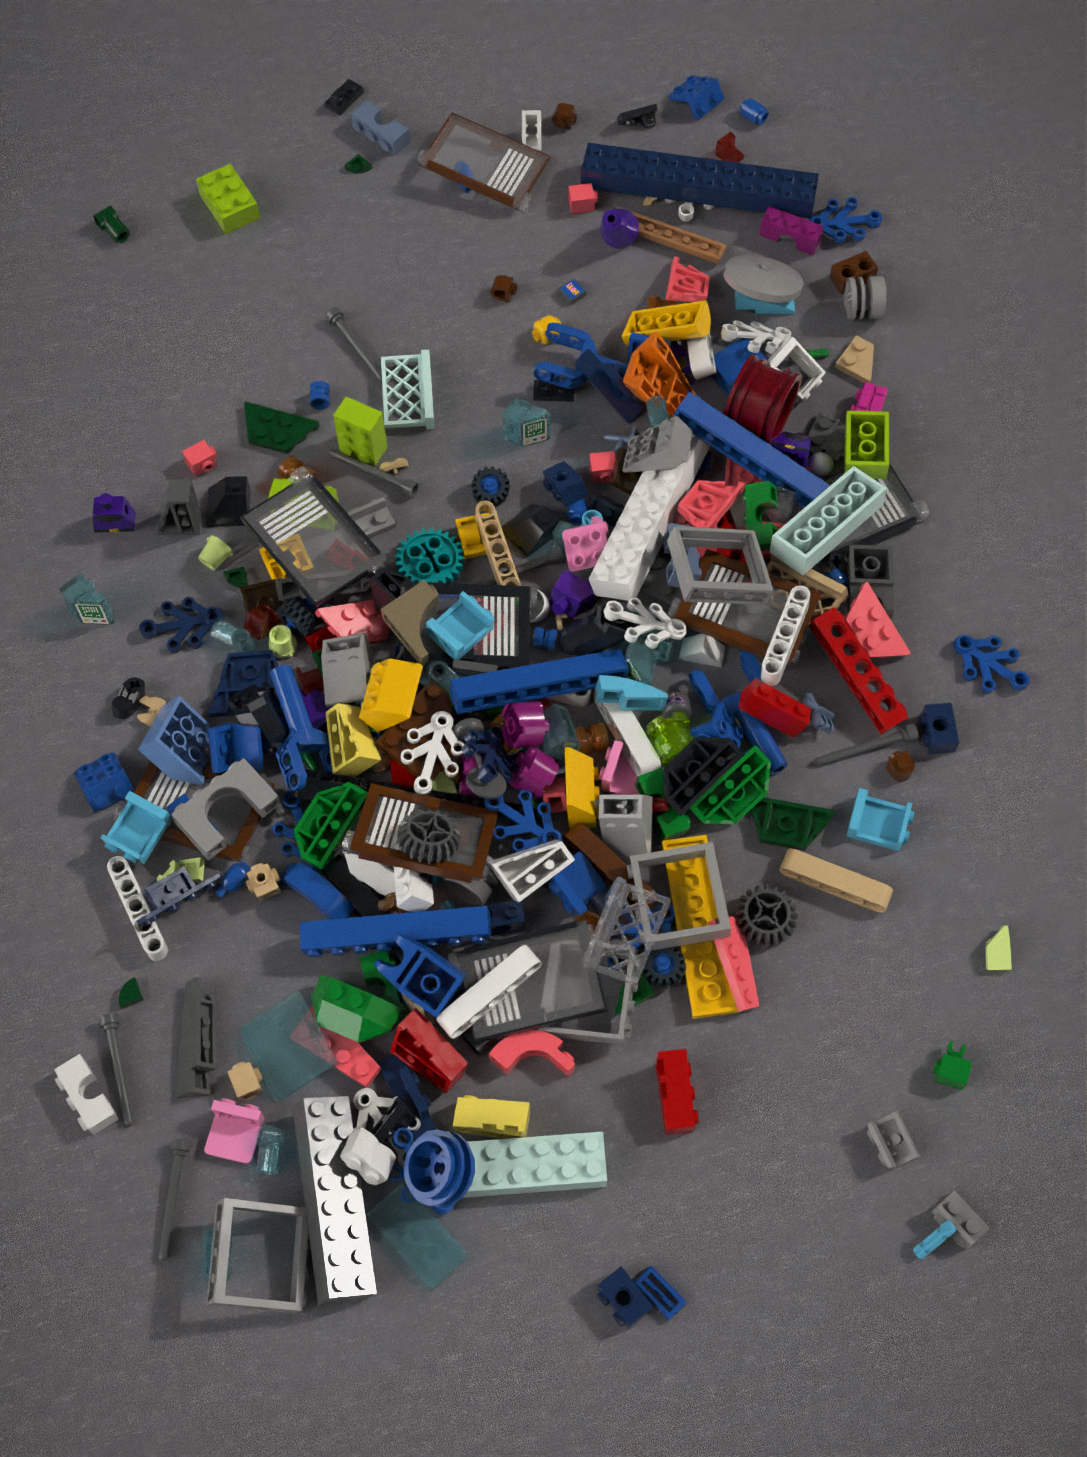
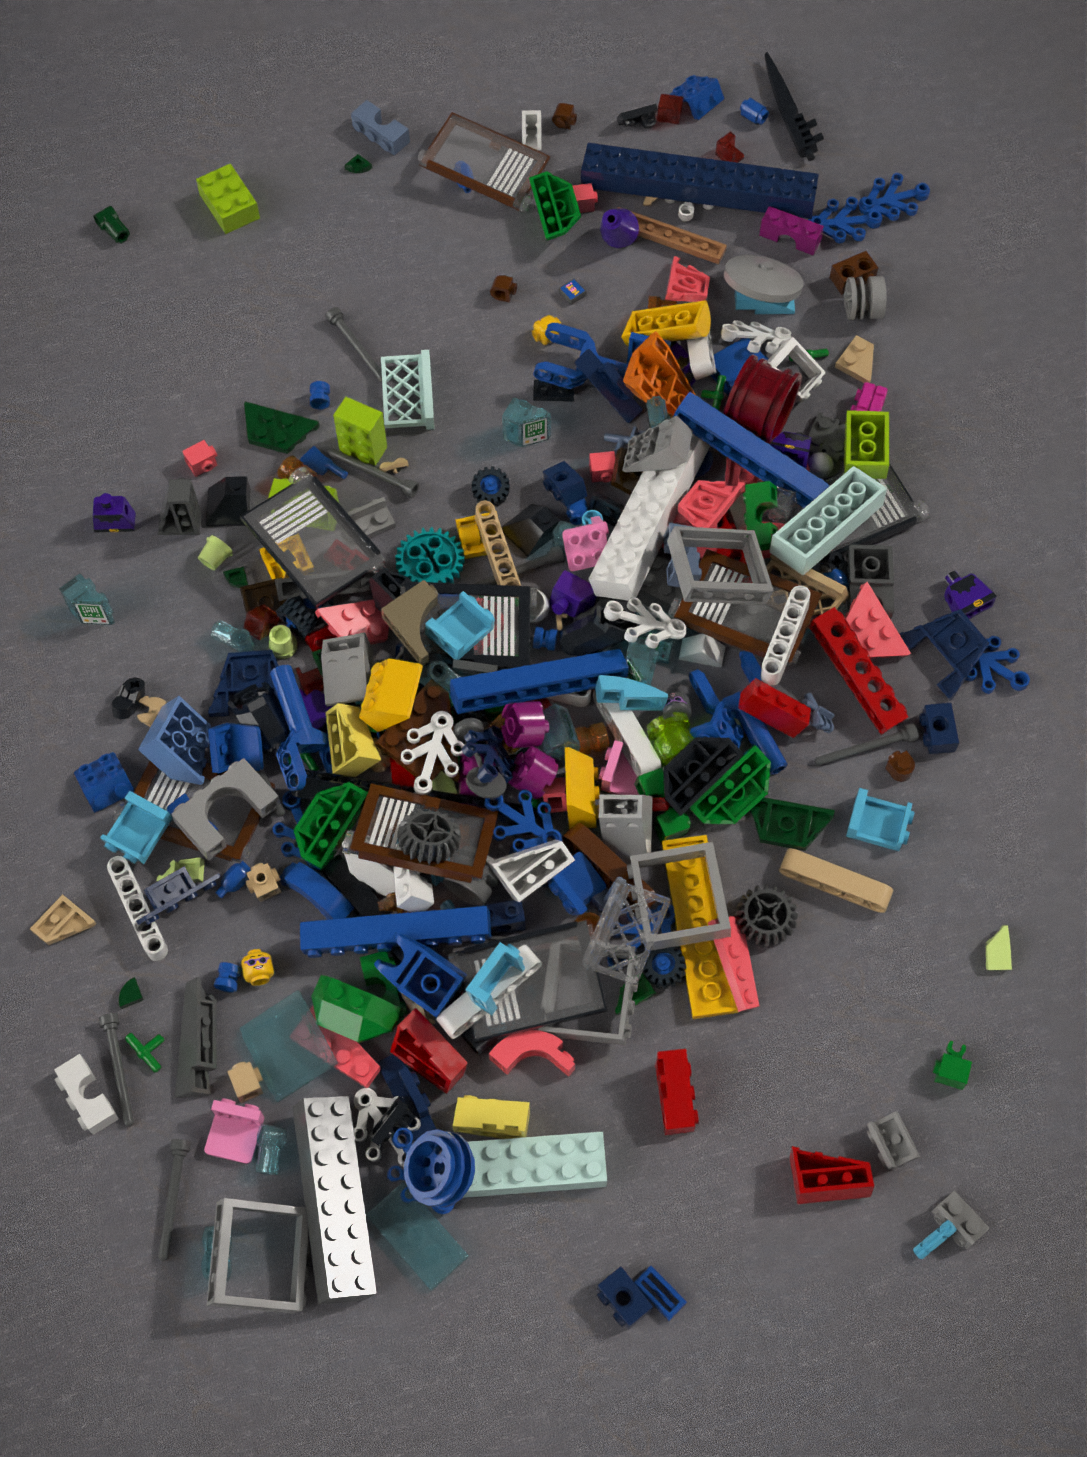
(61, 921): none -> tan wing
(143, 1052): none -> green piece
(184, 623): dark blue plant -> none
(227, 977): none -> blue wheel
(257, 967): none -> yellow head
(321, 463): none -> blue piece
(344, 97): black hinge -> none
(368, 1156): white brick -> none
(490, 975): none -> medium azure panel
(555, 204): none -> green wedge
(670, 109): none -> clear red panel
(716, 395): none -> green piece
(795, 123): none -> black piece
(829, 1178): none -> red wedge
(870, 203): none -> blue plant
(957, 642): none -> dark blue wing
(968, 594): none -> dark purple torso

